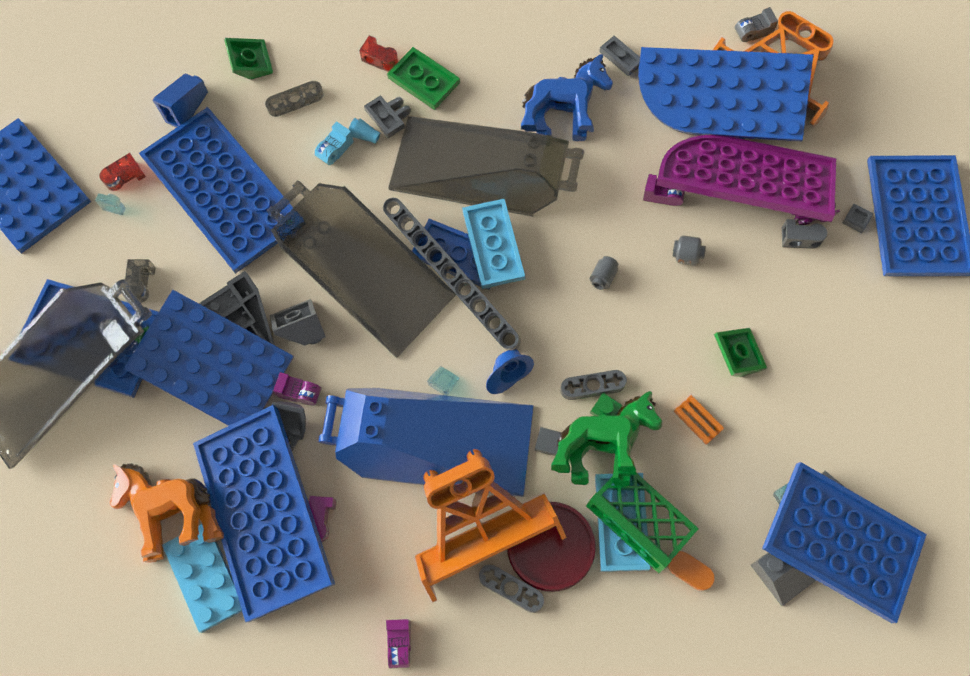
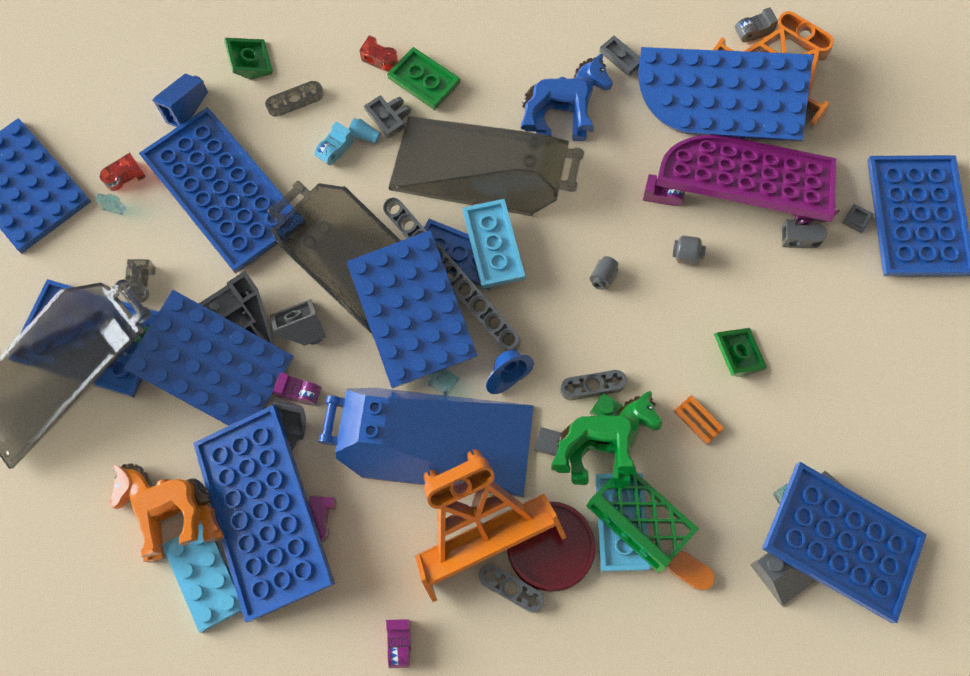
(411, 309): none -> blue plate

